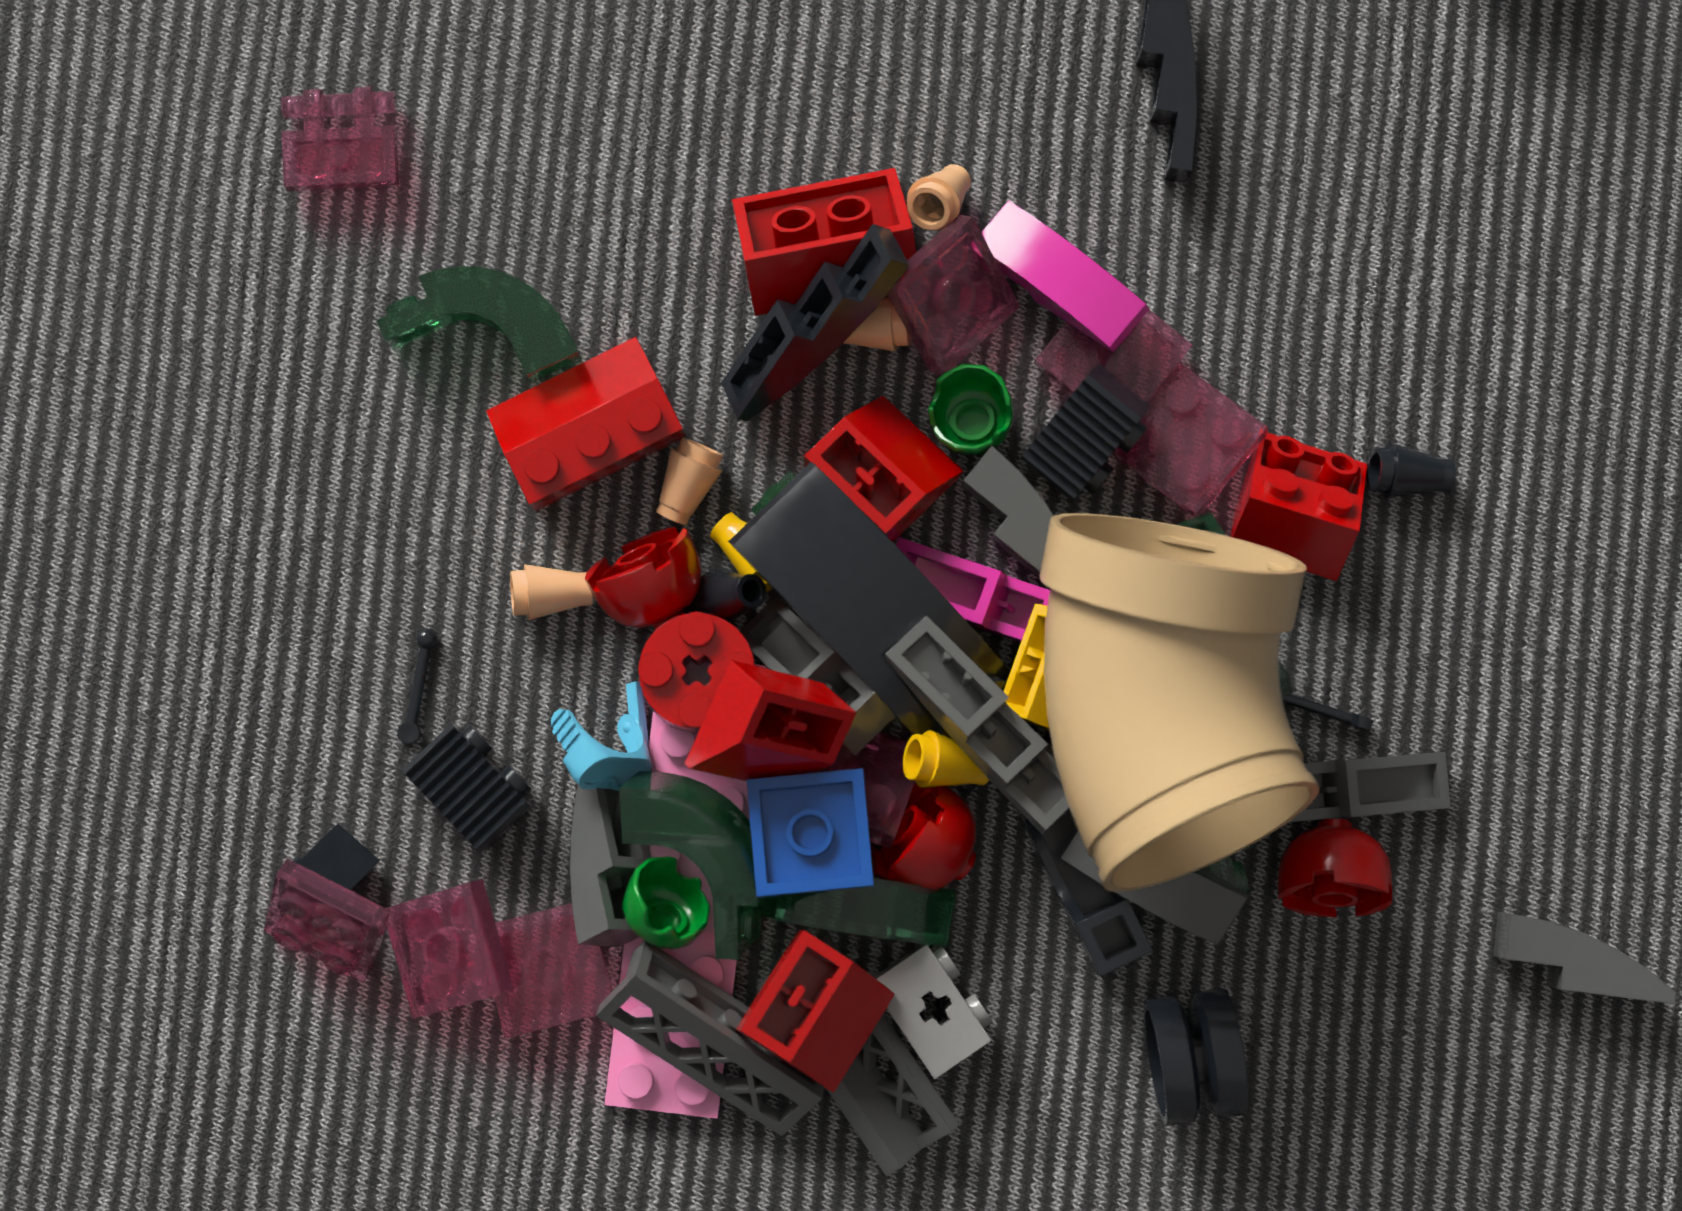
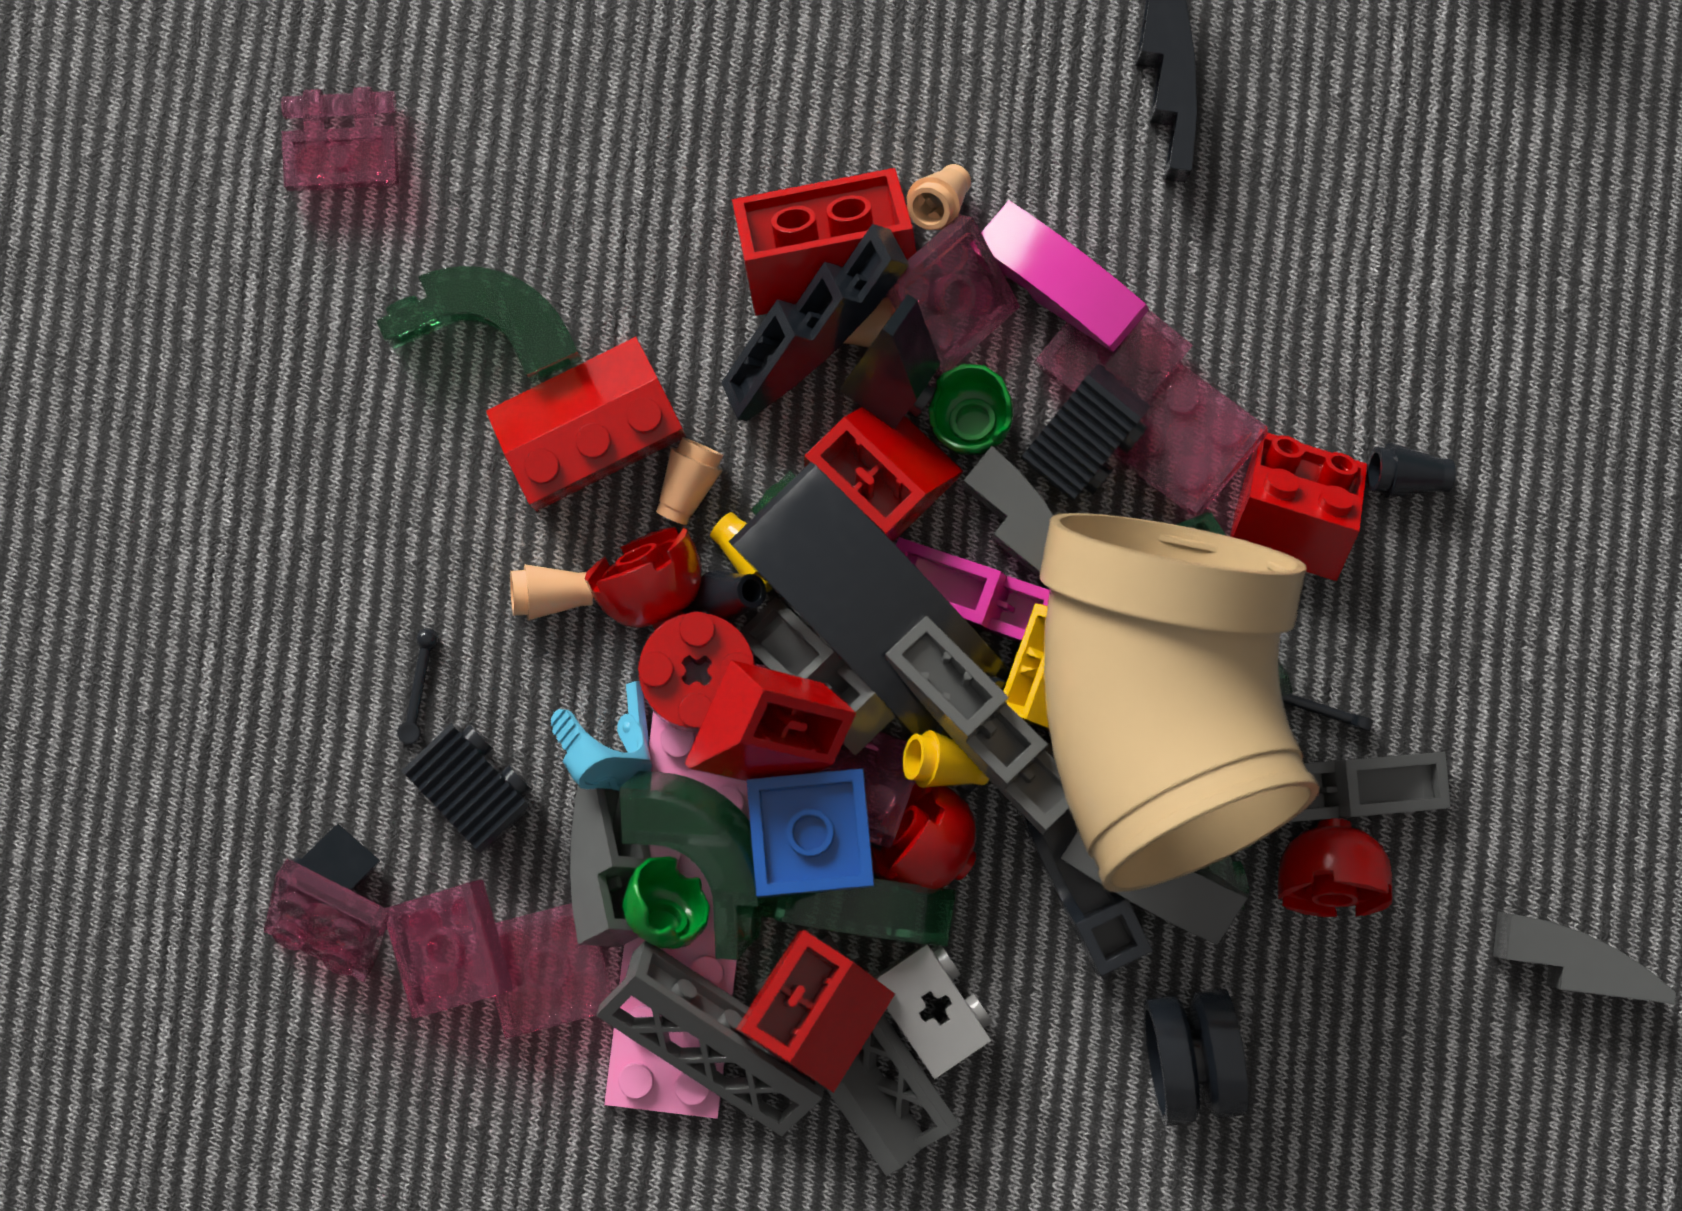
(896, 367): none -> black slope

